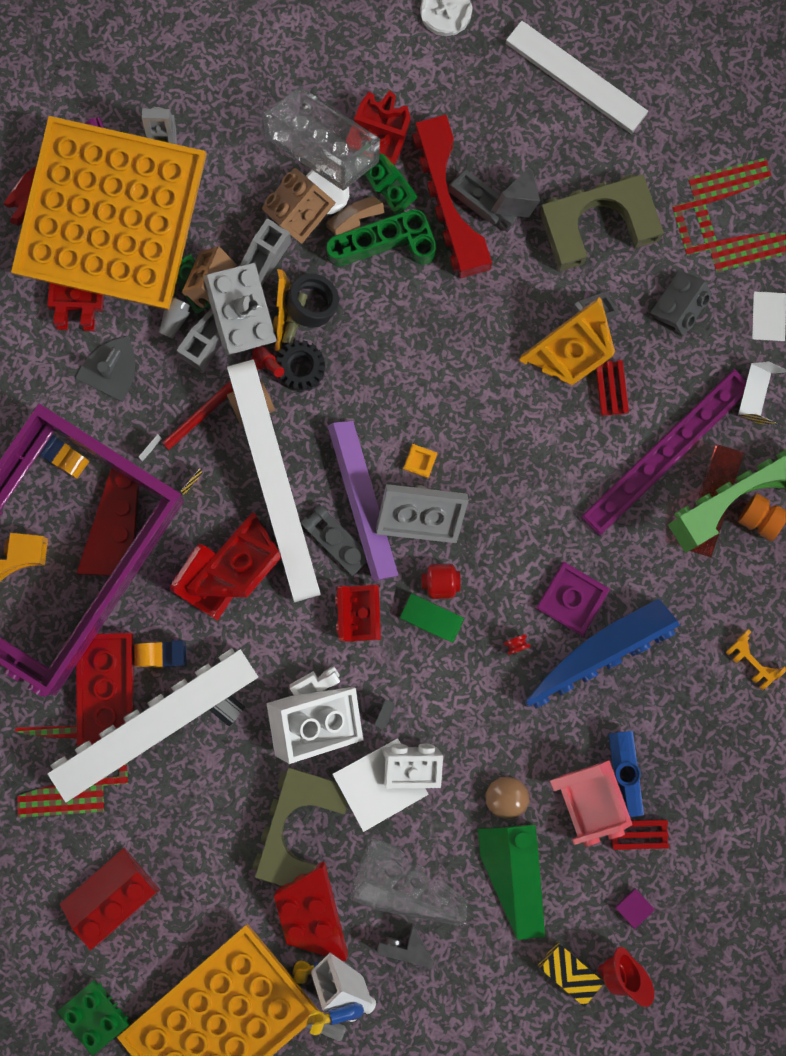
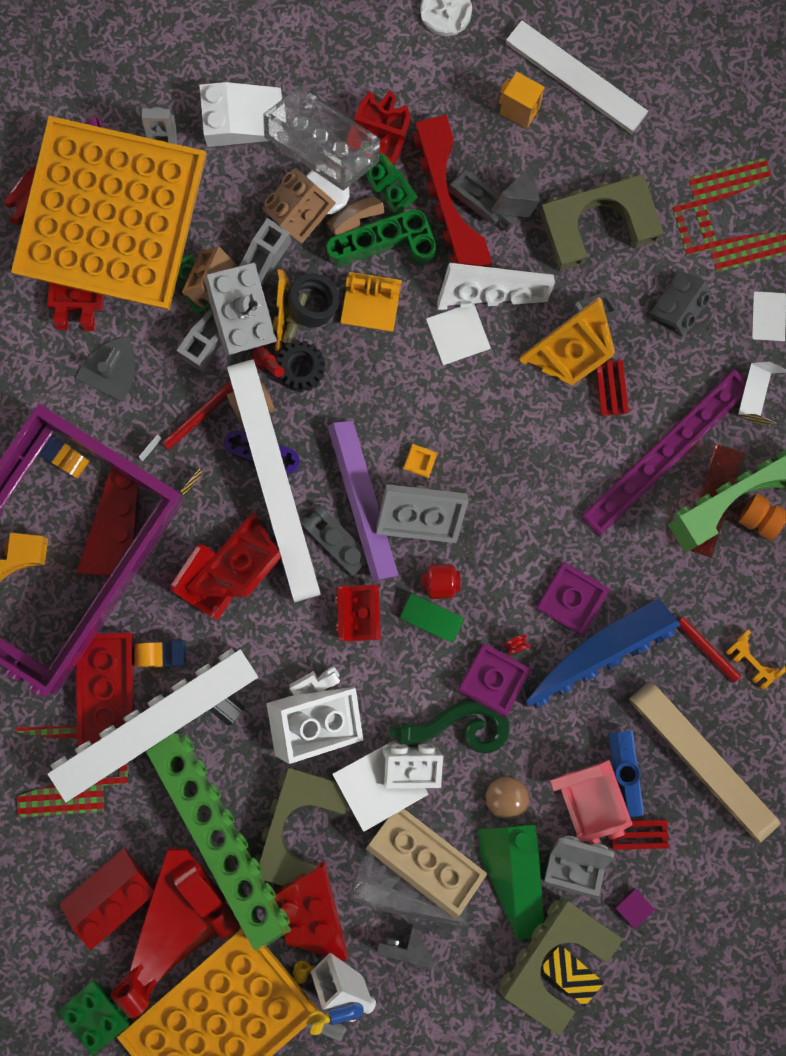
(164, 758): none -> bright green brick
(174, 317): light grey cone -> none
(179, 919): none -> red panel
(235, 112): none -> white slope
(240, 451): none -> dark purple beam
(371, 301): none -> light orange hinge
(385, 714): dark grey tile -> none
(422, 732): none -> dark green plant
(427, 862): none -> tan plate
(458, 334): none -> white sticker
(479, 284): none -> white wing
(494, 680): none -> magenta tile
(520, 99): none -> light orange brick
(524, 983): none -> olive arch
(577, 866): none -> light grey bracket
(627, 978): red piece -> none
(704, 761): none -> tan beam
(708, 650): none -> red bar

